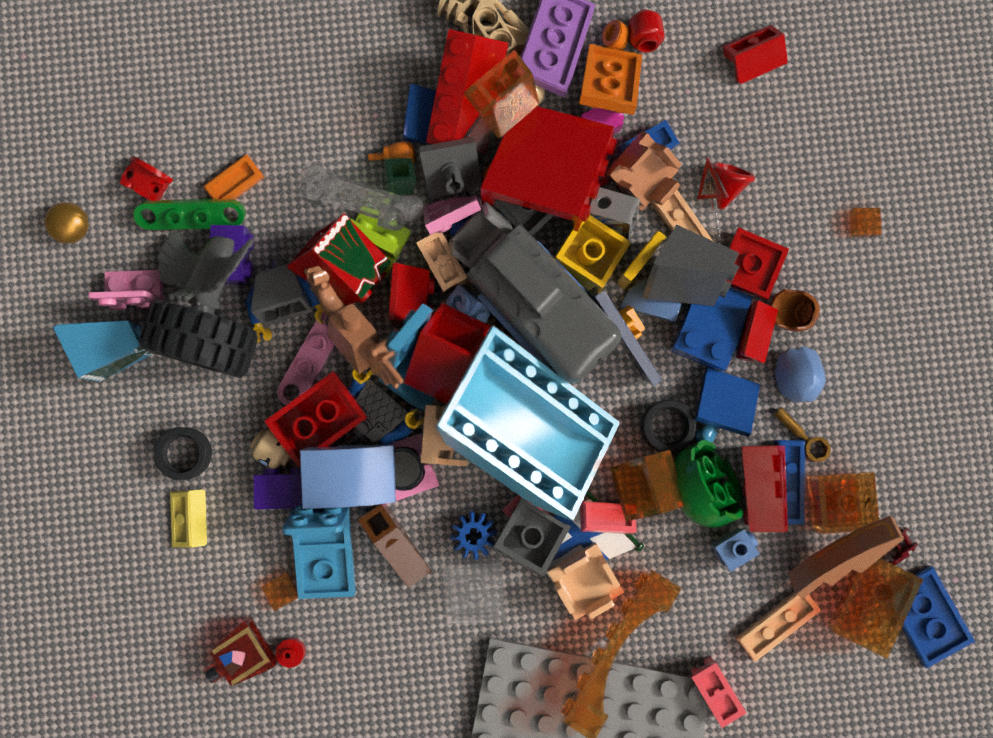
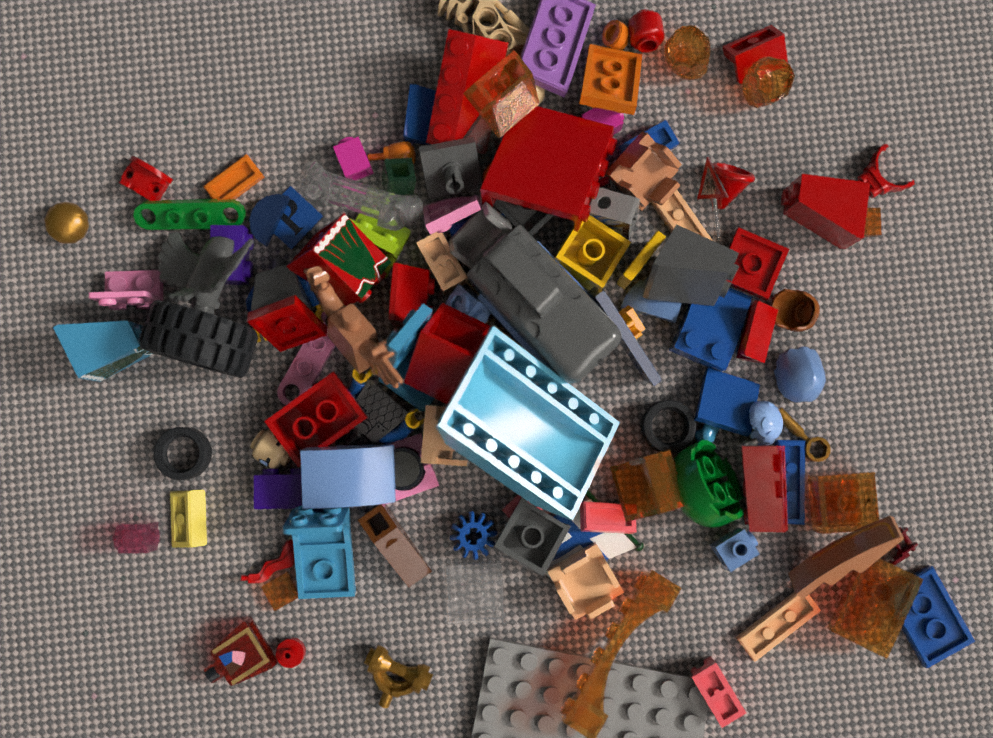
(136, 537): none -> clear pink brick
(266, 217): none -> dark blue tile
(284, 561): none -> red hair
(287, 323): none -> red tile
(297, 219): none -> blue piece
(353, 158): none -> dark pink brick
(415, 676): none -> pearl gold piece
(688, 52): none -> clear orange hair
(766, 422): none -> light blue hair
(767, 81): none -> clear orange hair
(828, 207): none -> red slope
(878, 184): none -> red helmet

